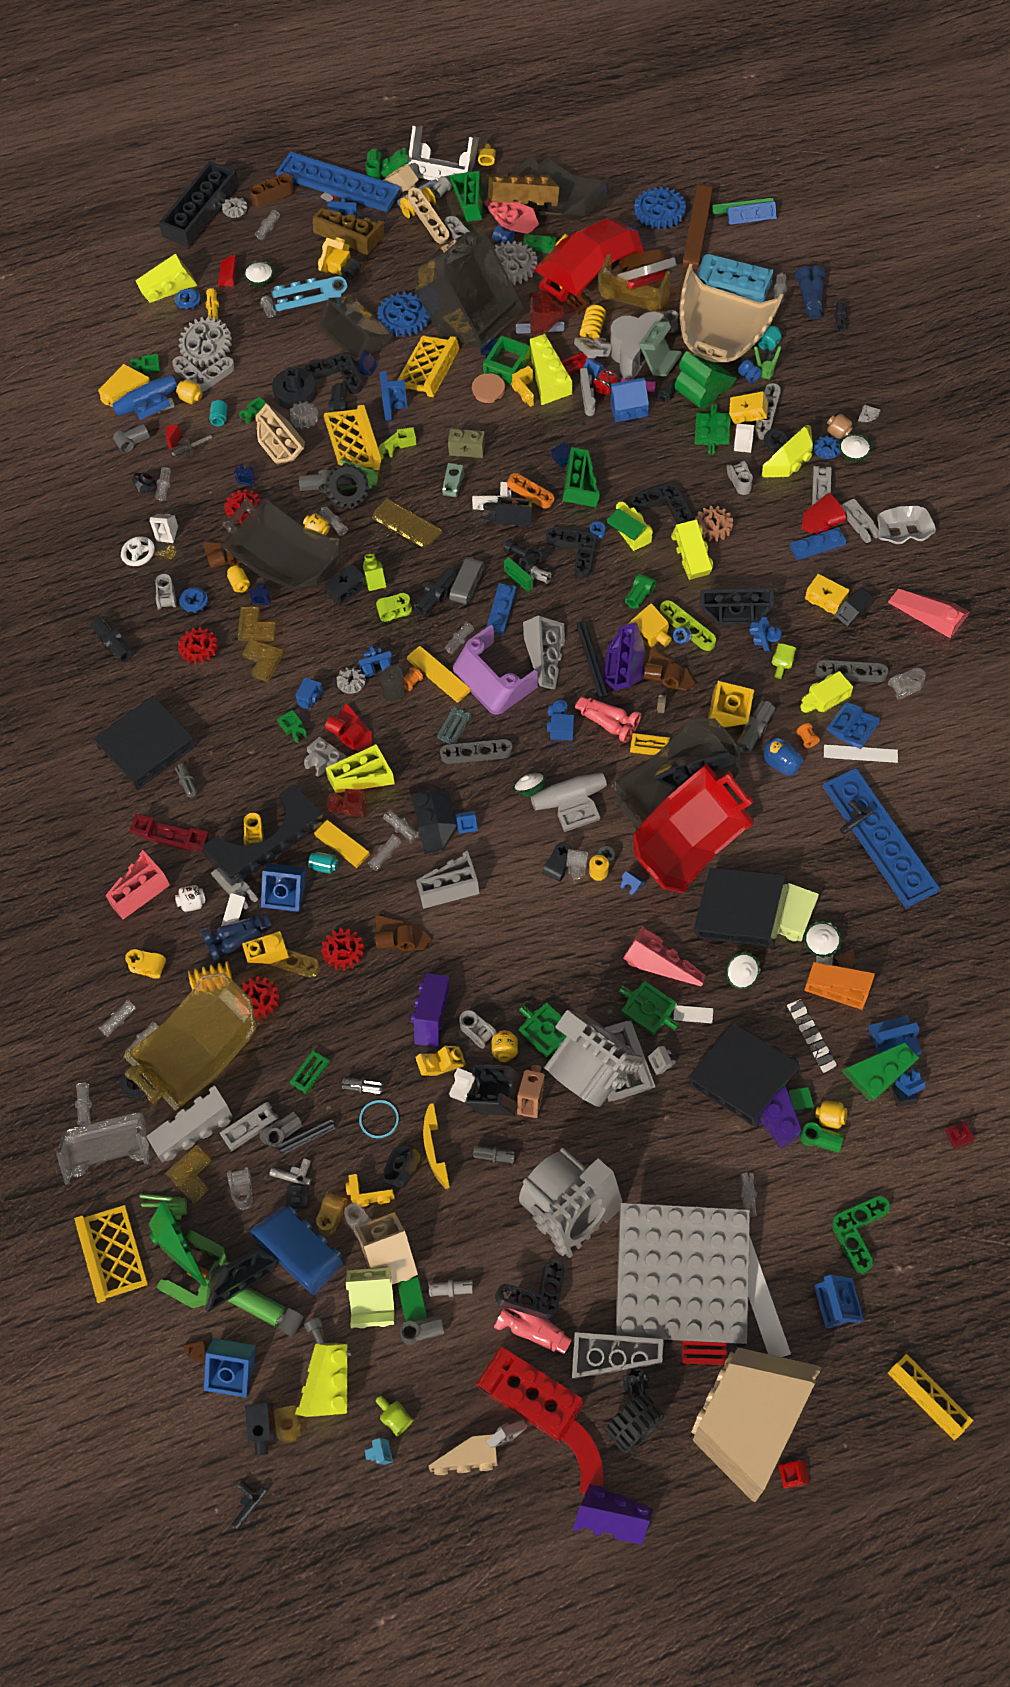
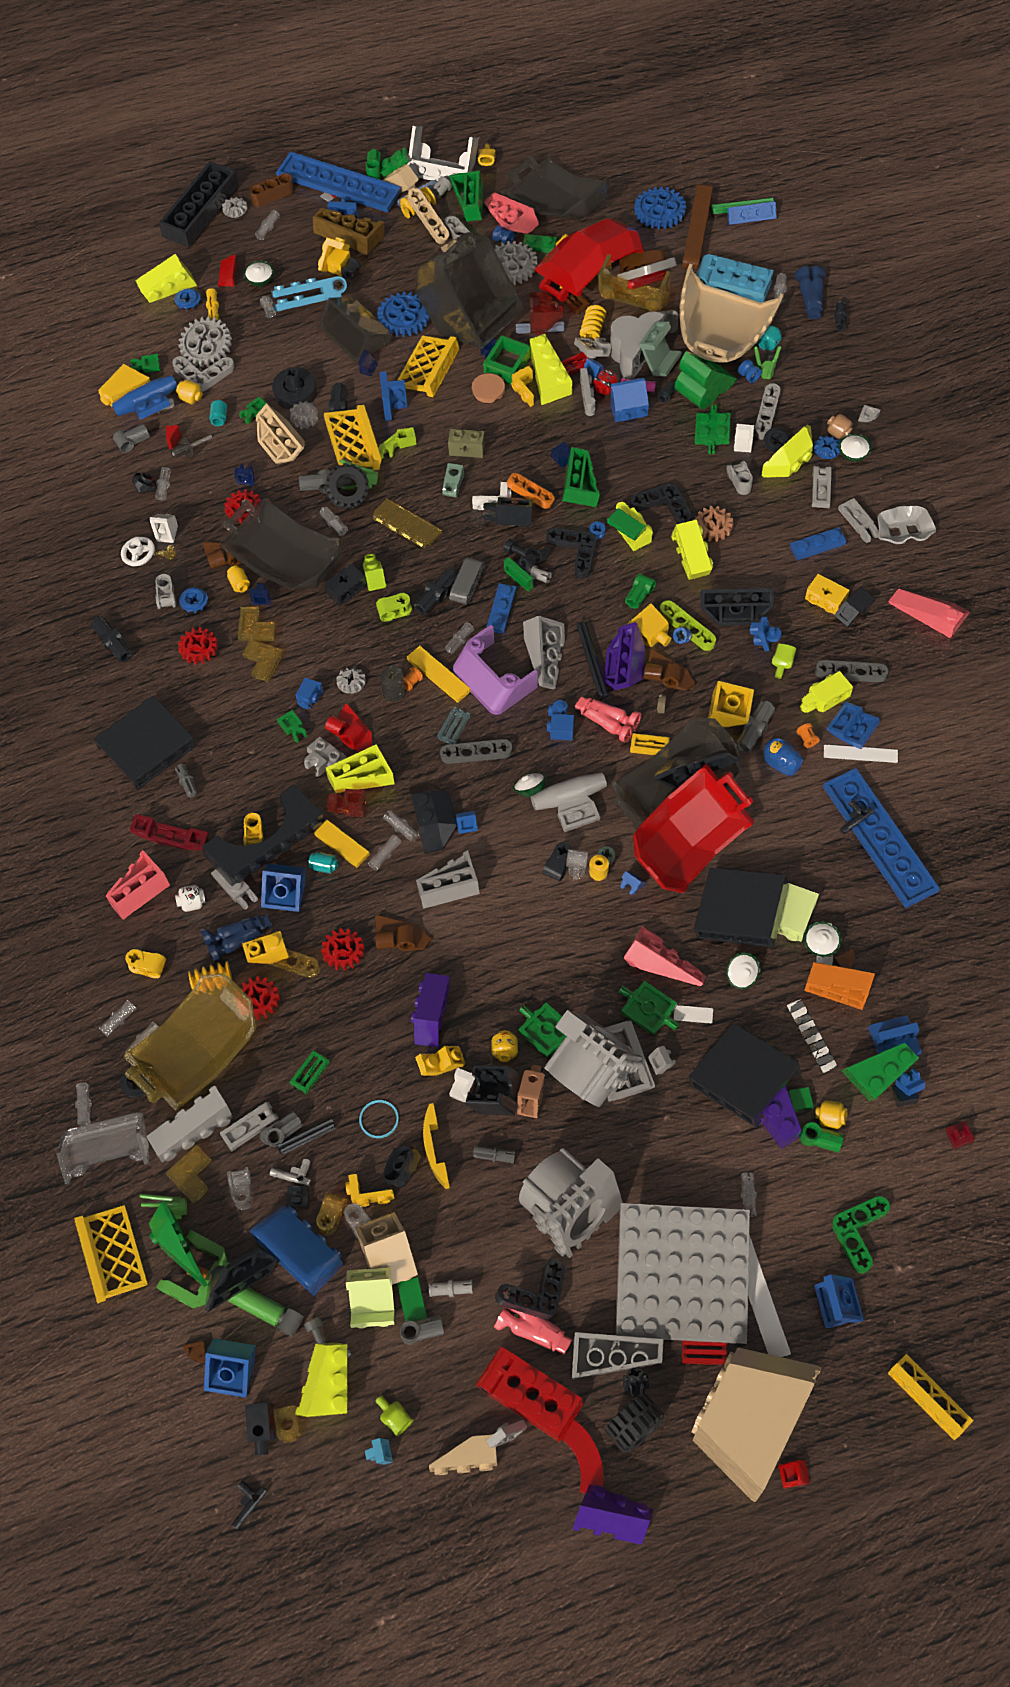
(233, 909): white sticker -> none
(317, 523): yellow head -> none
(341, 367): black beam -> none
(362, 1085): dark grey axle -> none
(368, 663): blue hips -> none
(479, 1031): light grey piece -> none
(523, 189): pearl gold wedge -> none
(748, 407): yellow brick -> none
(823, 515): red panel -> none
(905, 684): clear piece -> none

